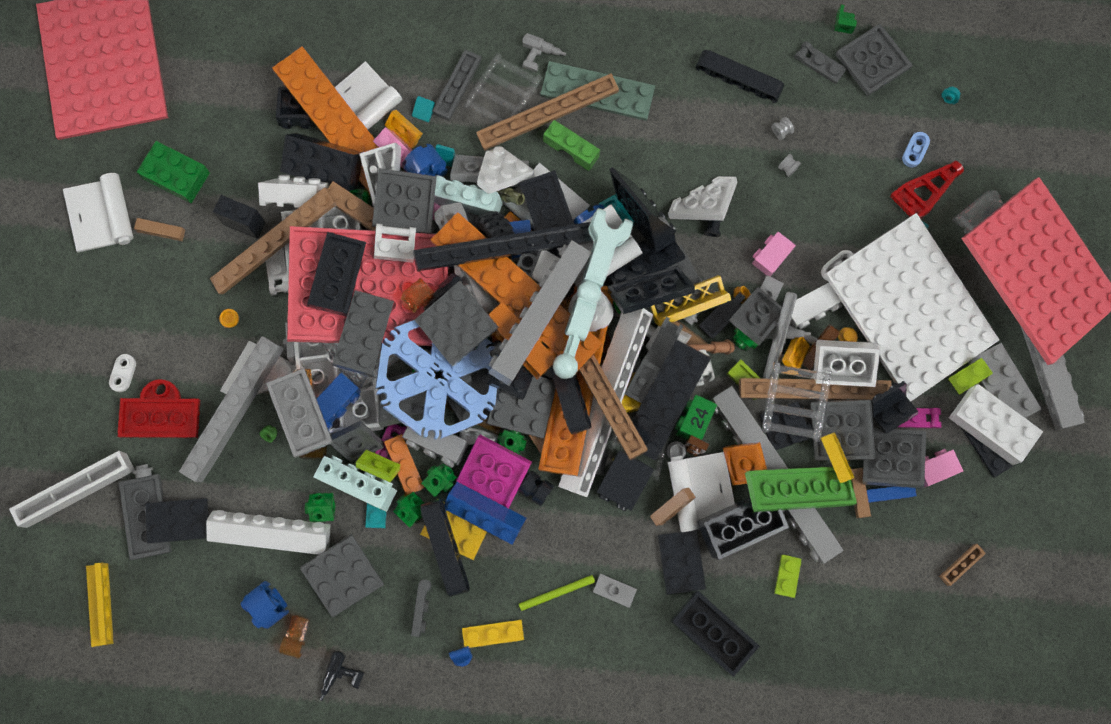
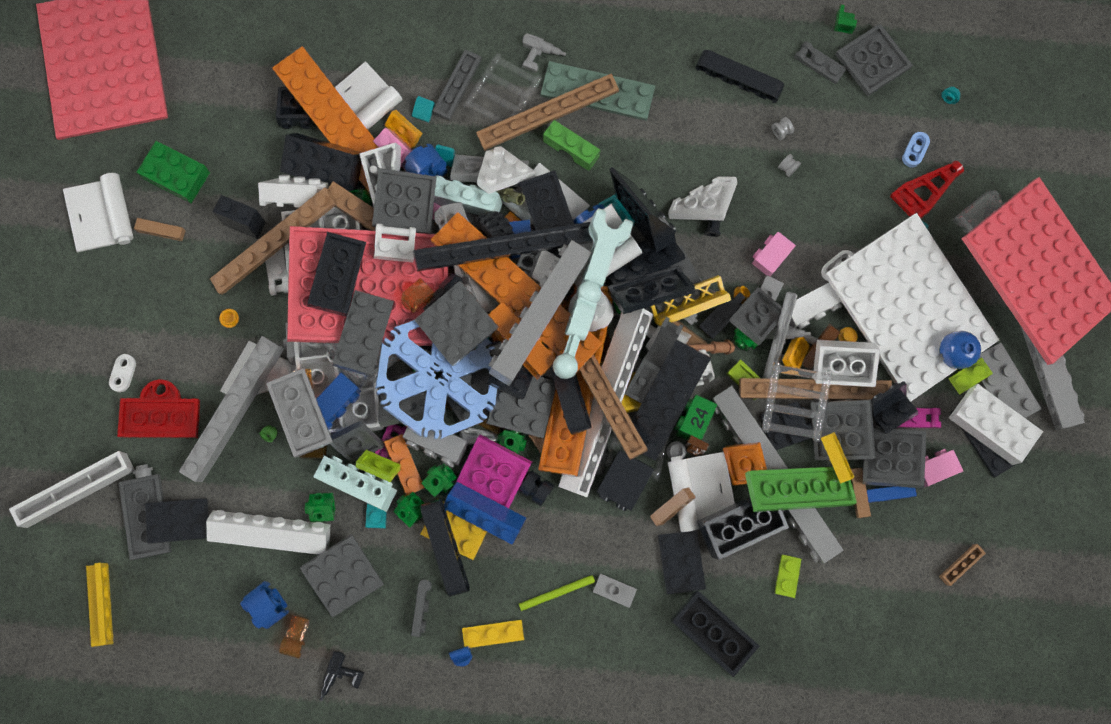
(960, 349): none -> blue cylinder

